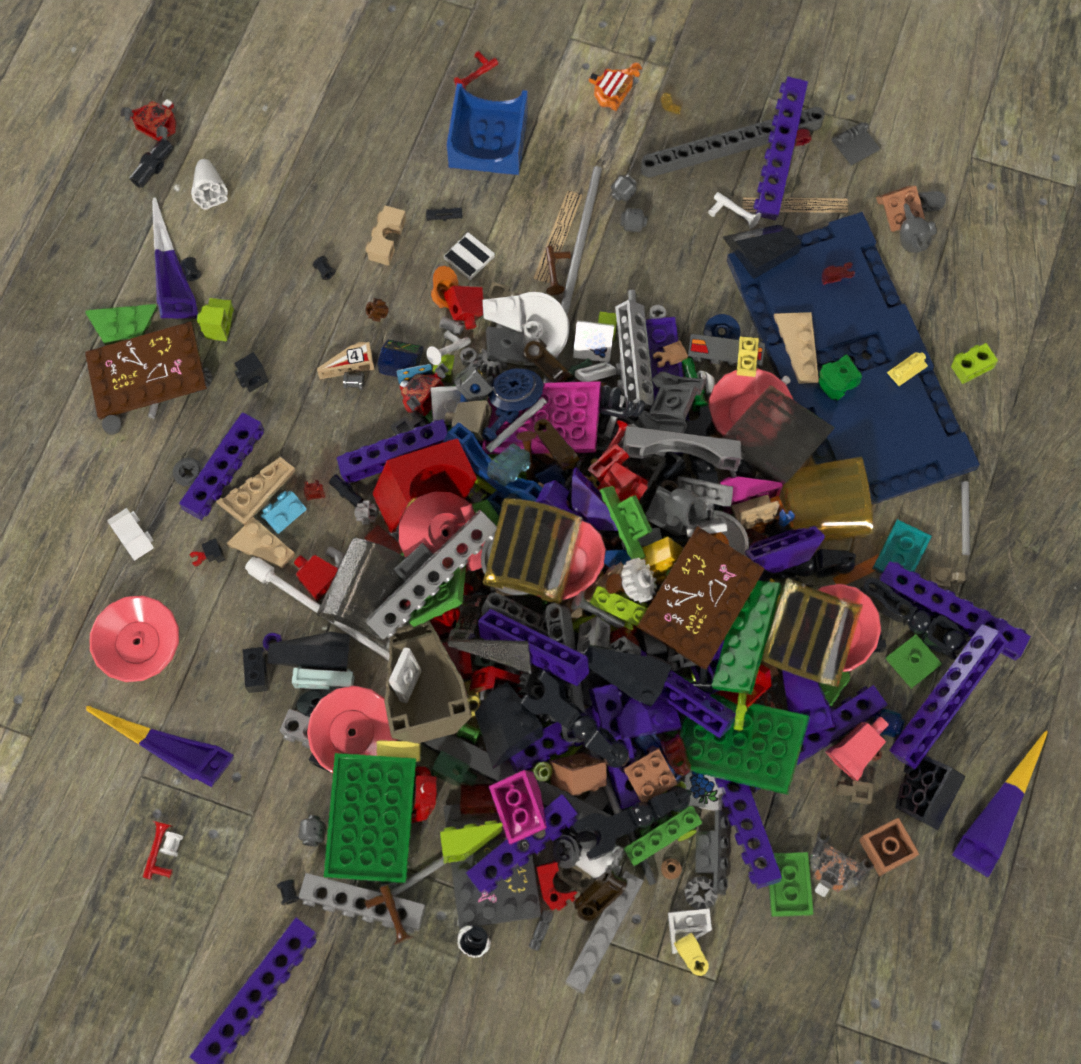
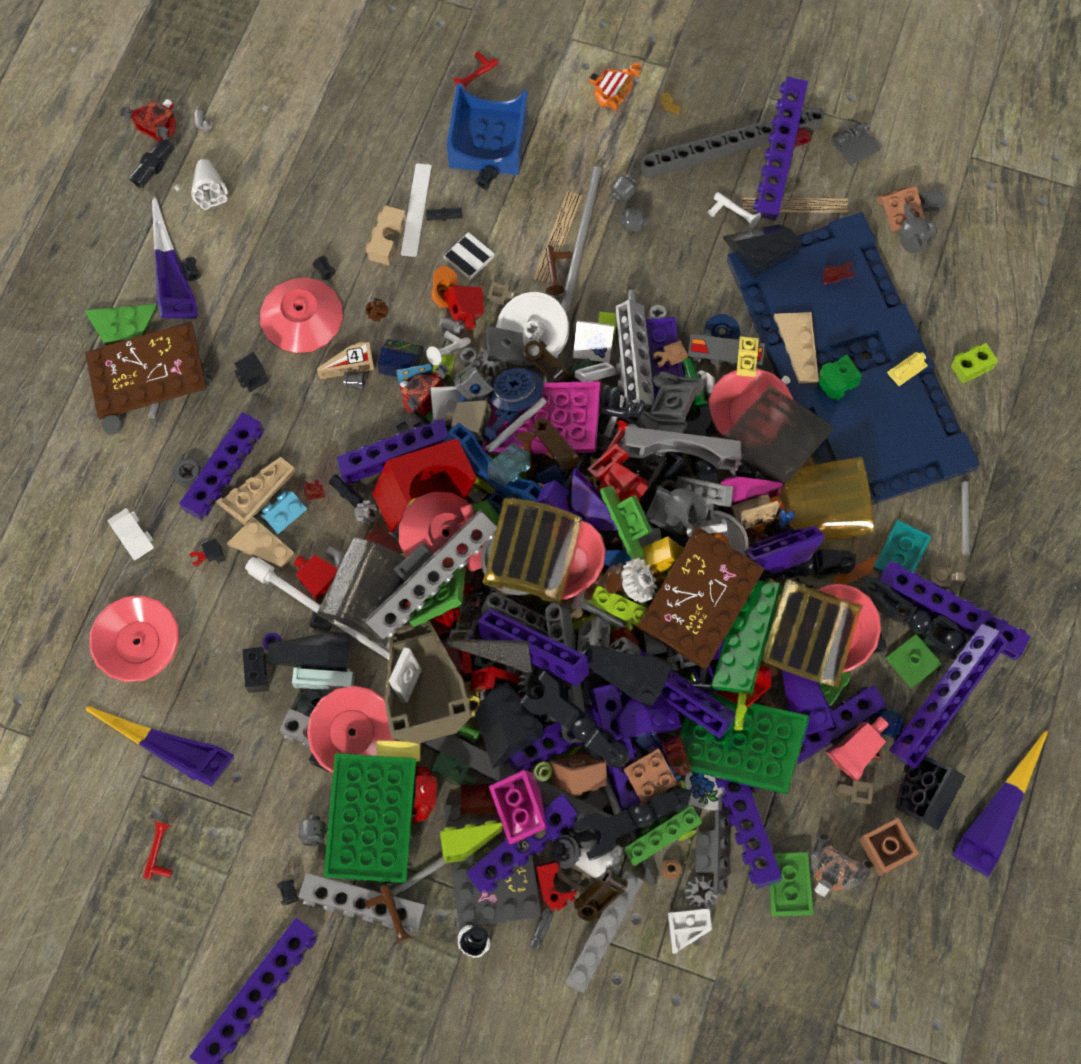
(171, 843): white bush -> none
(200, 123): none -> light grey arm
(216, 319): lime brick -> none
(306, 328): none -> coral dish
(319, 622): none -> black tile
(416, 210): none -> white sticker
(486, 177): none -> black bush
(504, 311): white wing -> none
(691, 952): light yellow piece -> none

